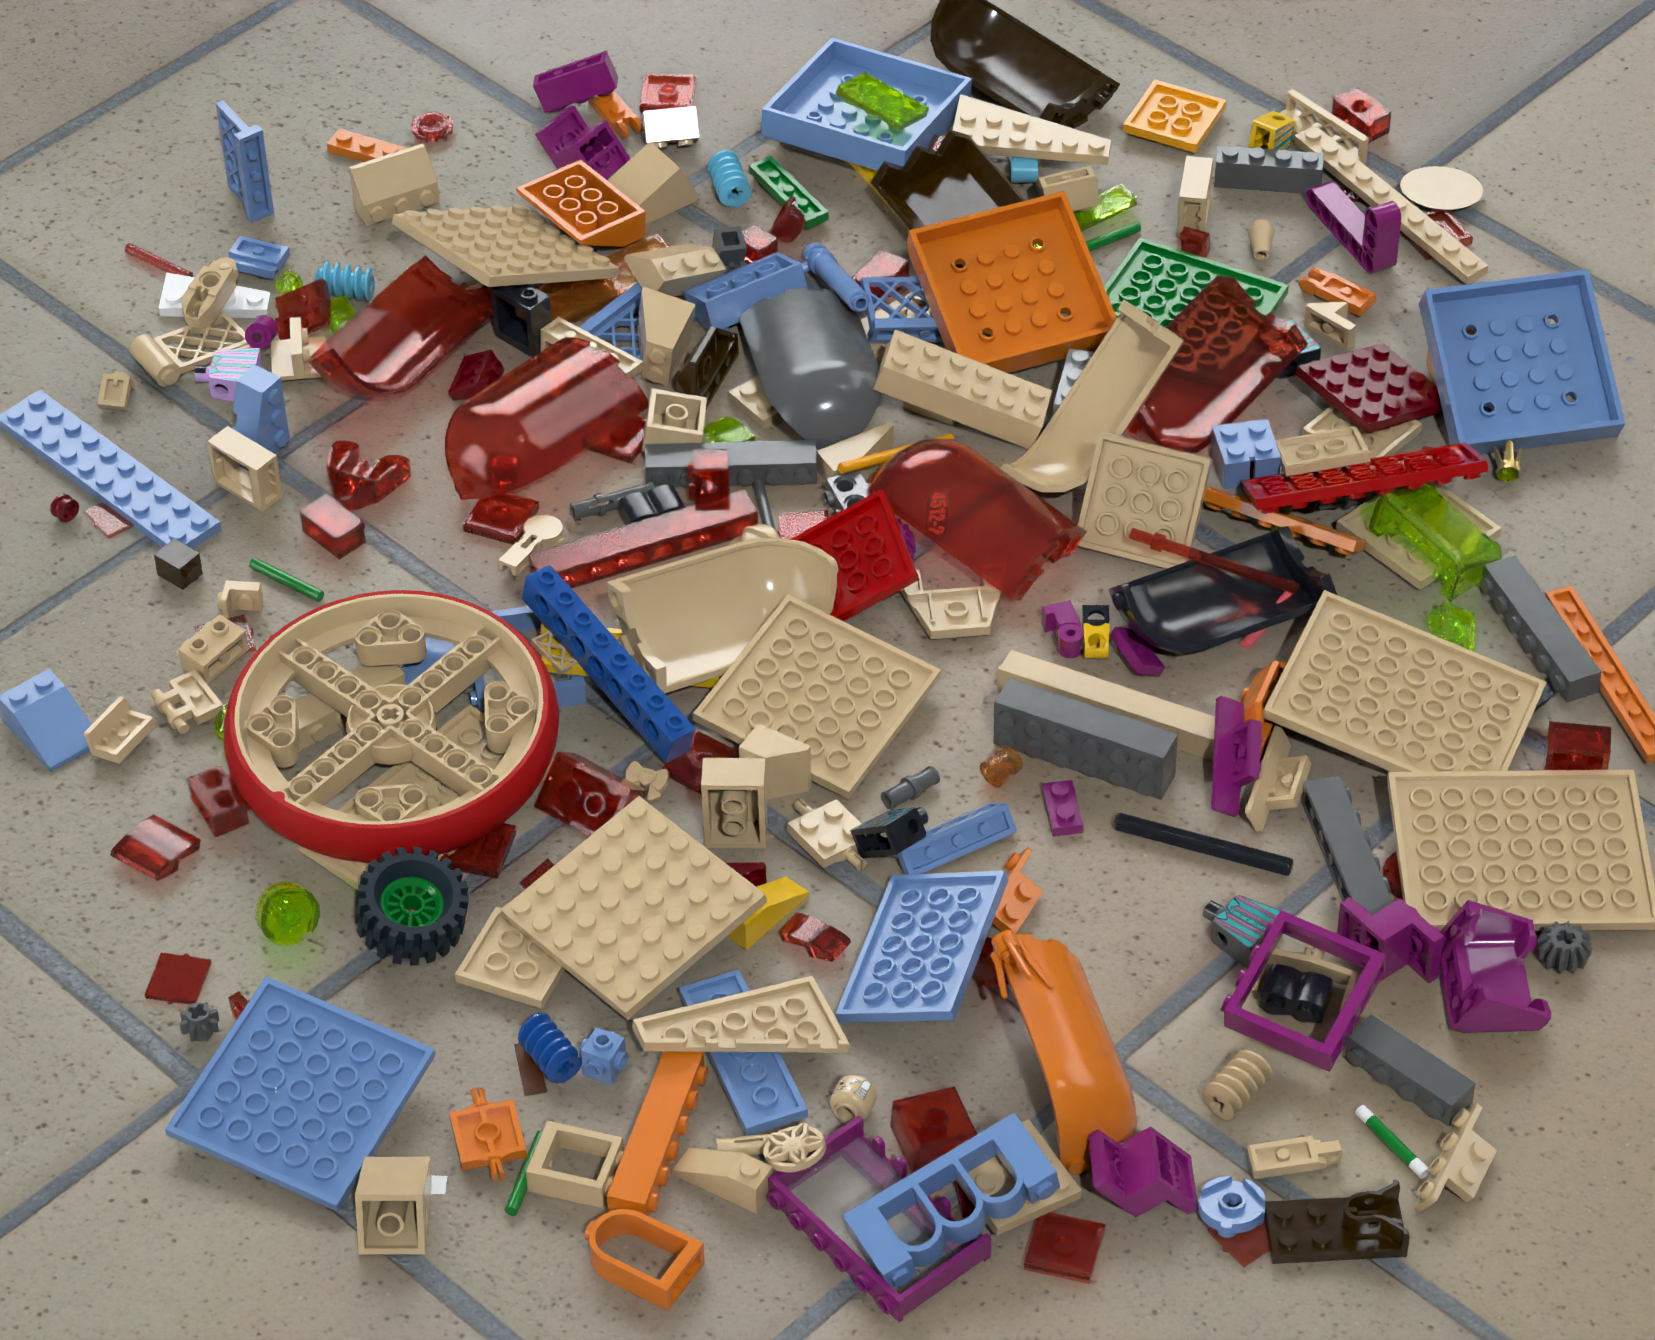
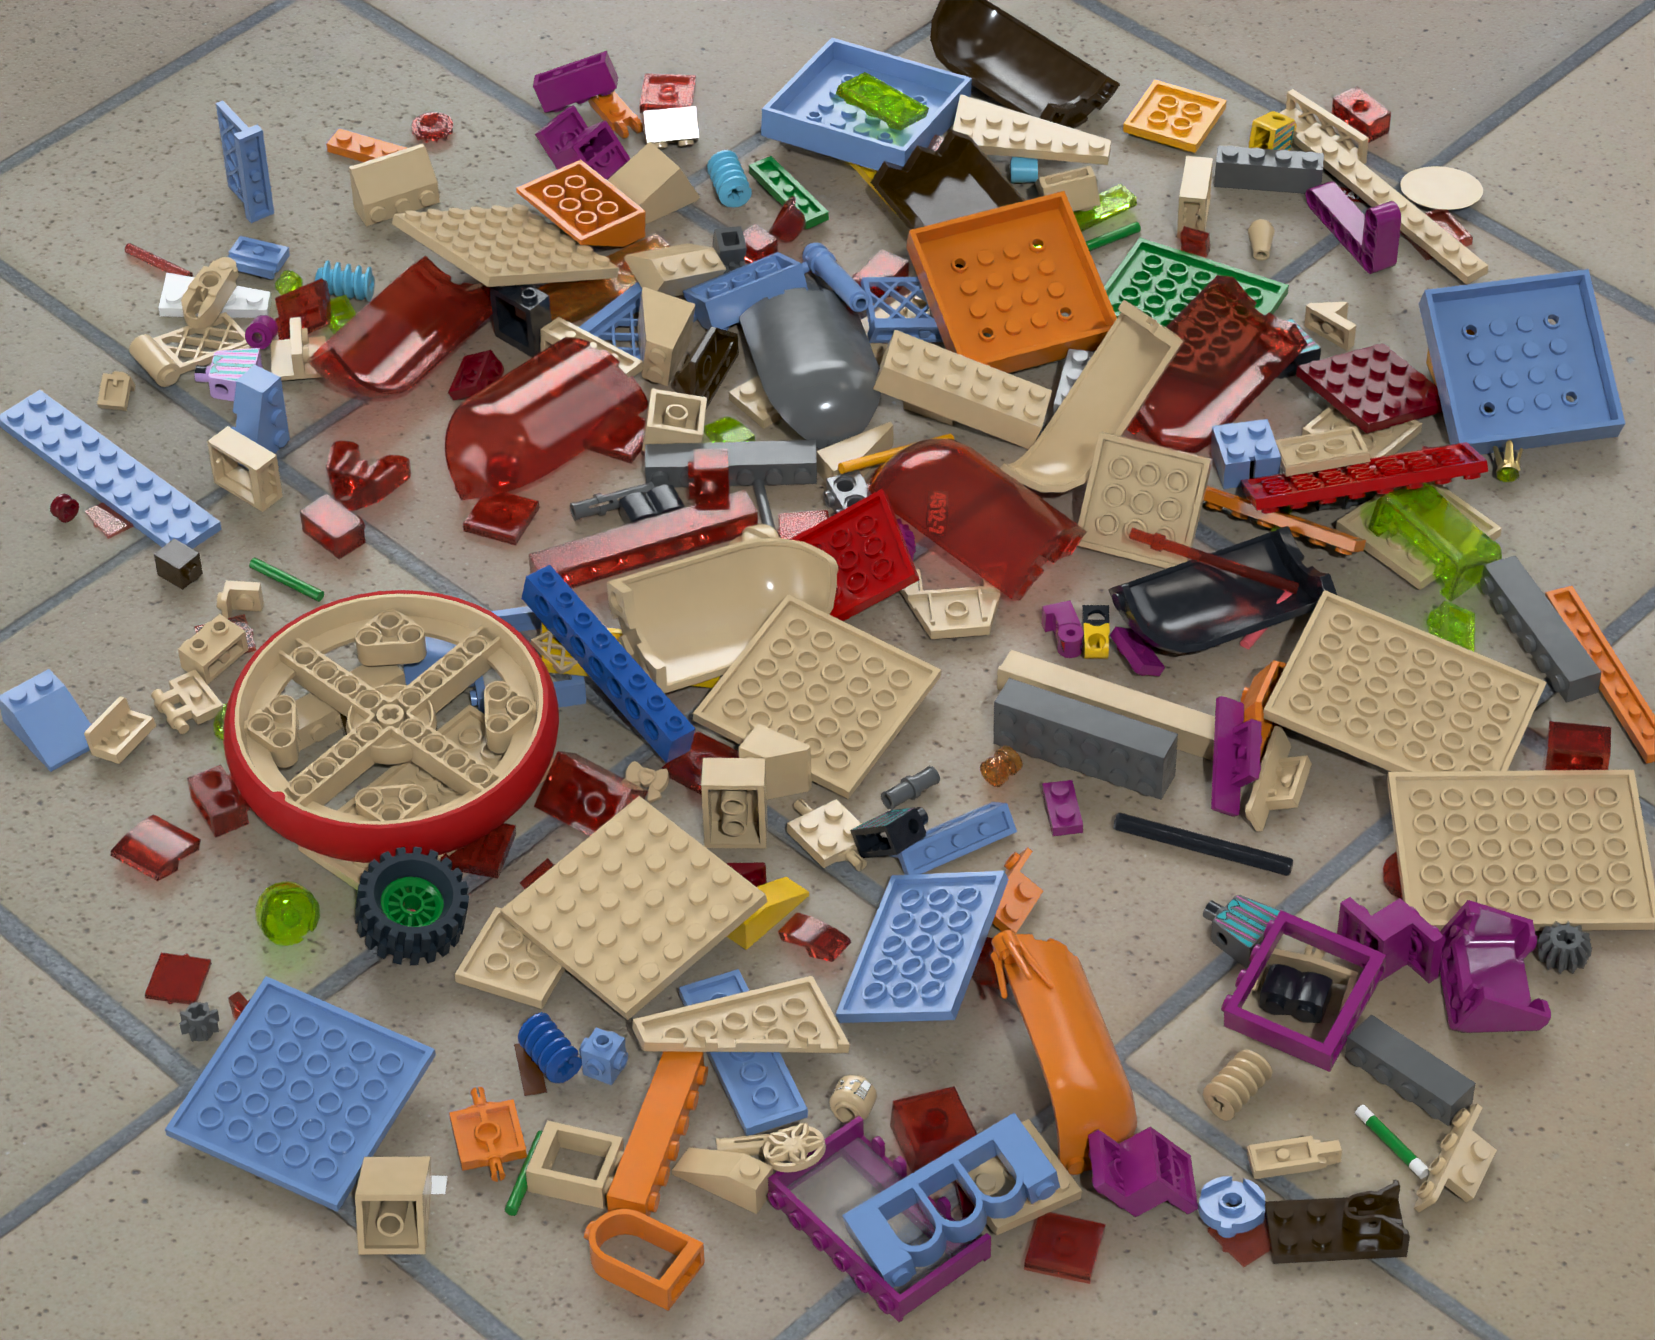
(548, 533): tan piece -> none
(1337, 289): orange hinge -> none
(1345, 843): dark grey brick -> none

